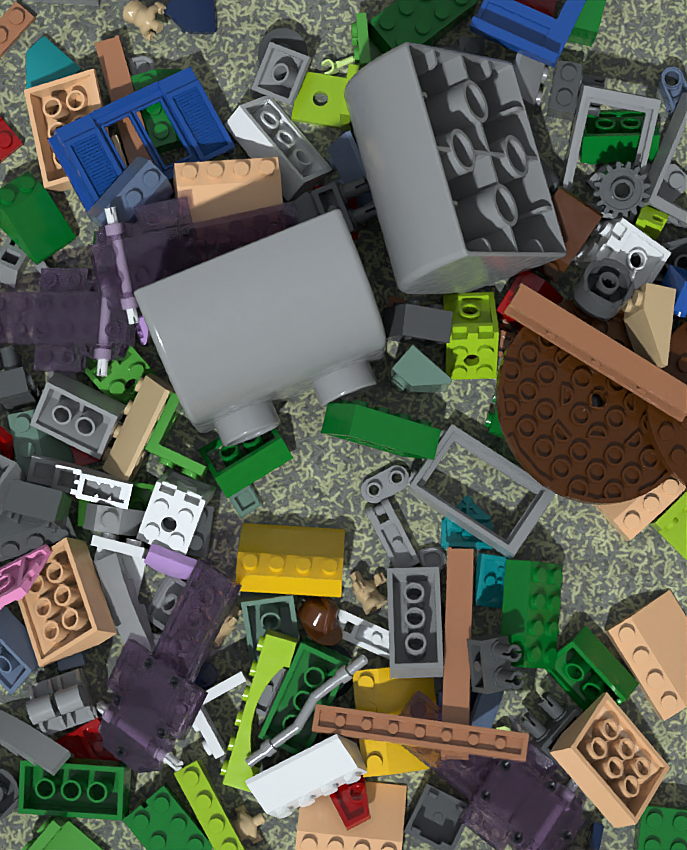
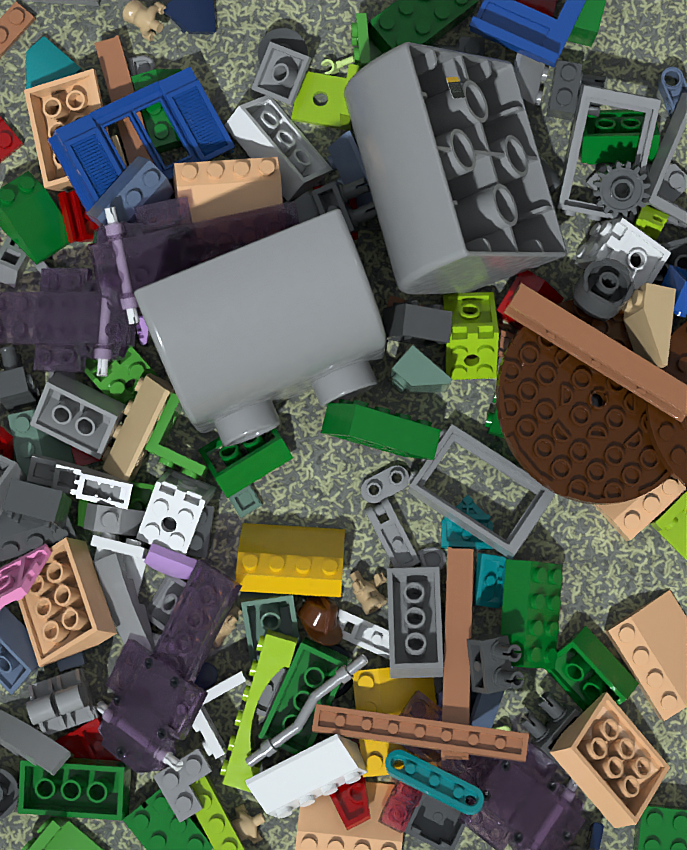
(77, 223): none -> red plate
(177, 784): none -> light grey plate
(400, 806): none -> clear pink slope
(434, 782): none -> teal plate
(455, 87): none -> sticker
(576, 224): reddish brown slope -> none

